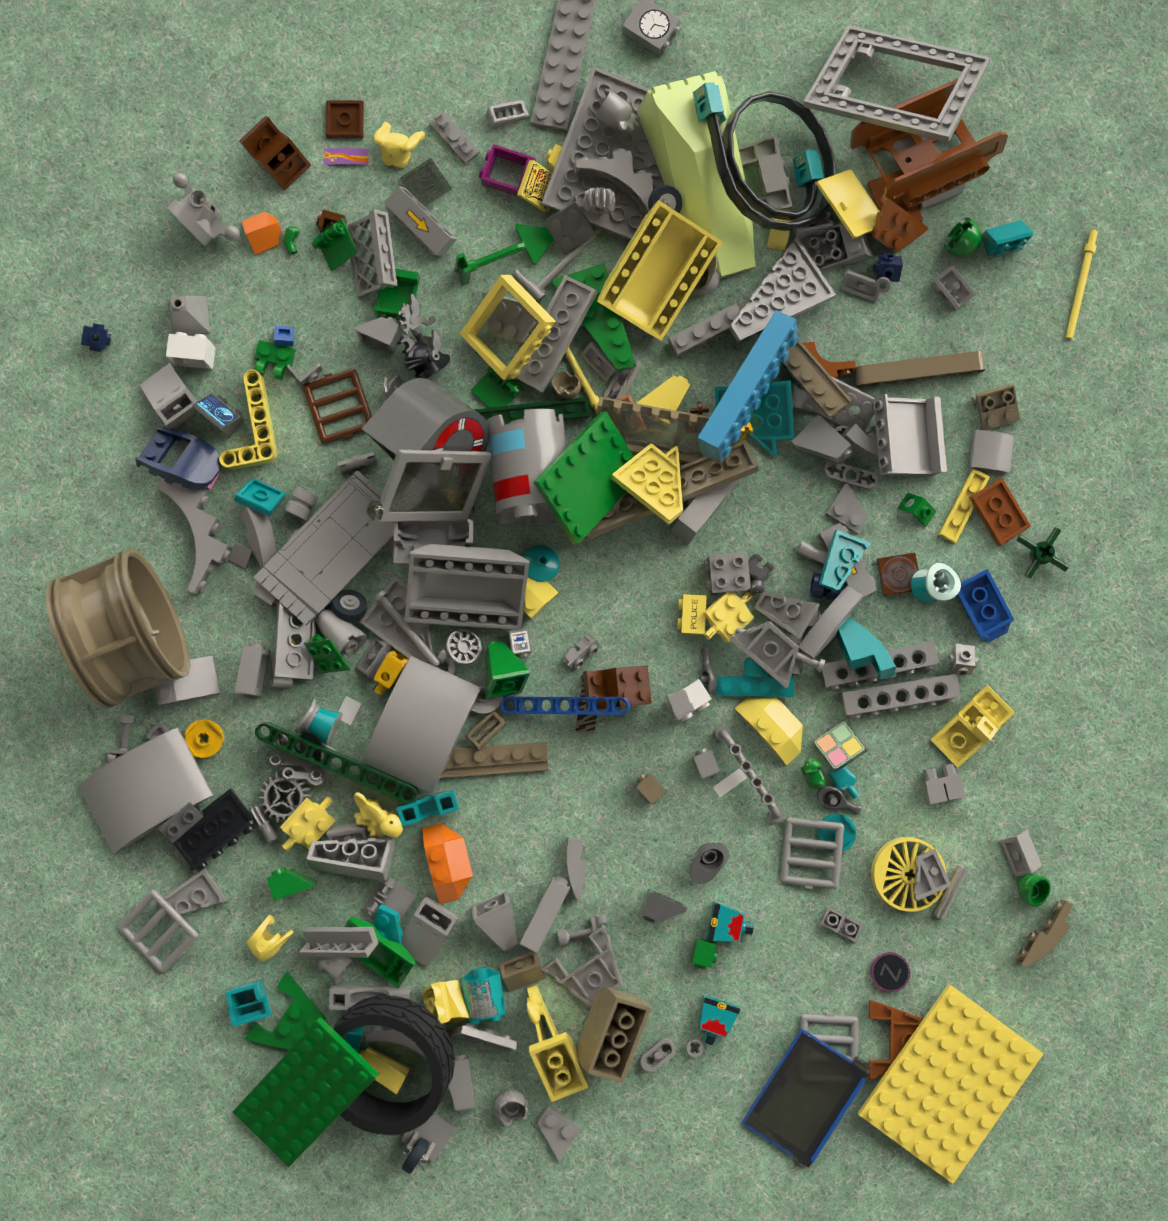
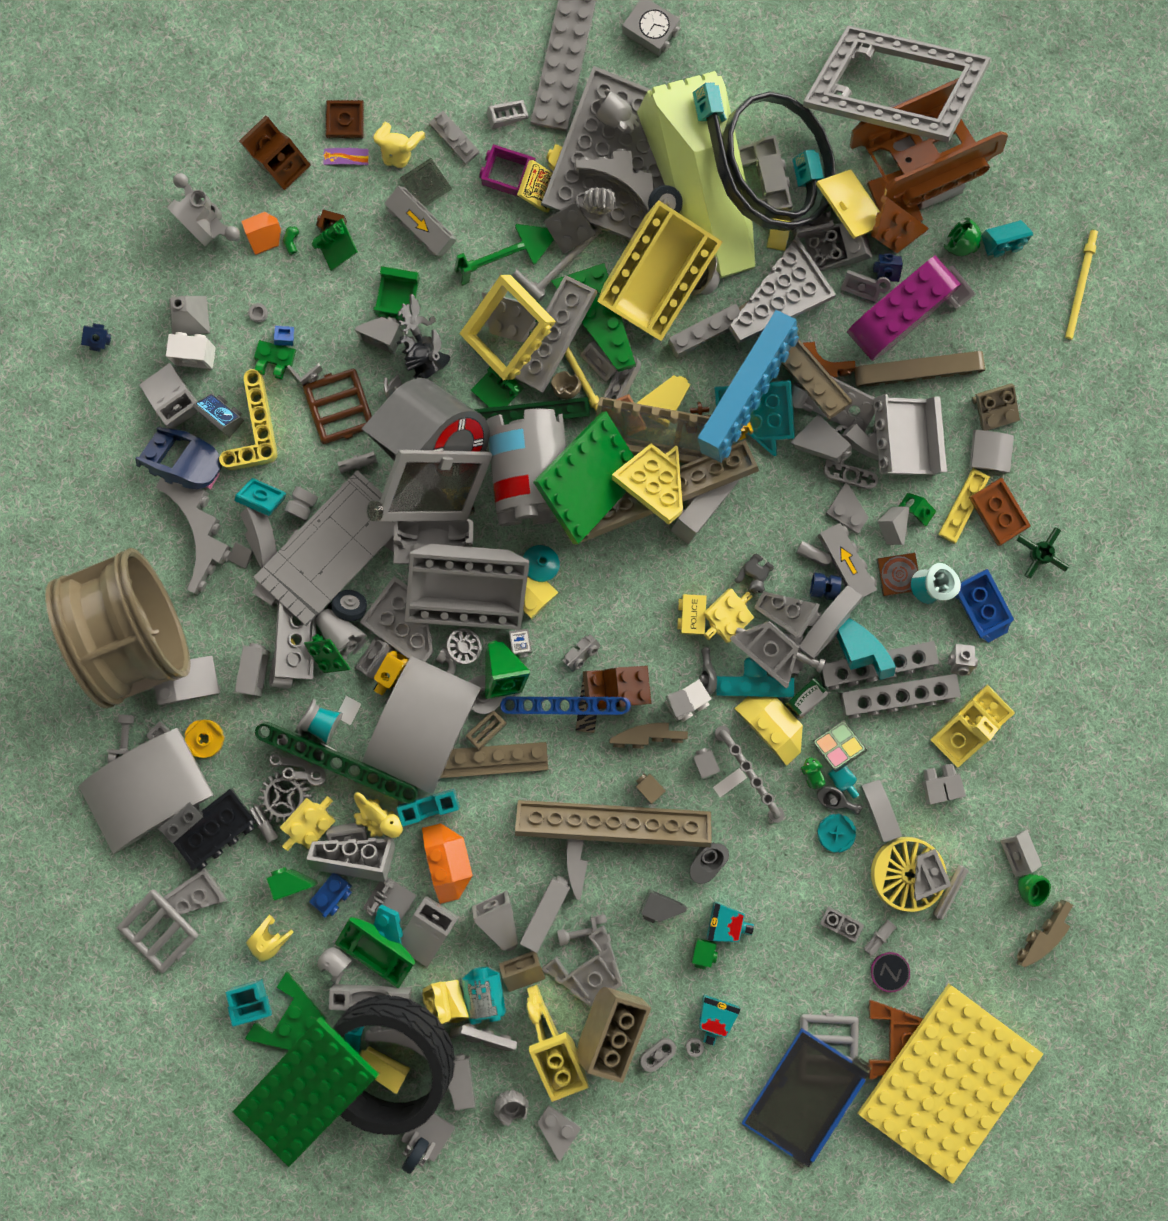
(258, 313): none -> light grey tile
(330, 894): none -> blue bracket
(338, 939): light grey fence -> none
(381, 252): light grey fence -> none
(405, 626): light grey bar -> none
(613, 823): none -> dark tan plate
(640, 735): none -> dark tan slope
(727, 572): light grey bracket -> none
(807, 698): none -> piece
(836, 846): light grey bar -> none
(841, 558): teal wing -> none
(880, 937): none -> light grey axle
(881, 811): none -> light grey slope
(894, 525): none -> light grey slope
(903, 308): none -> magenta brick

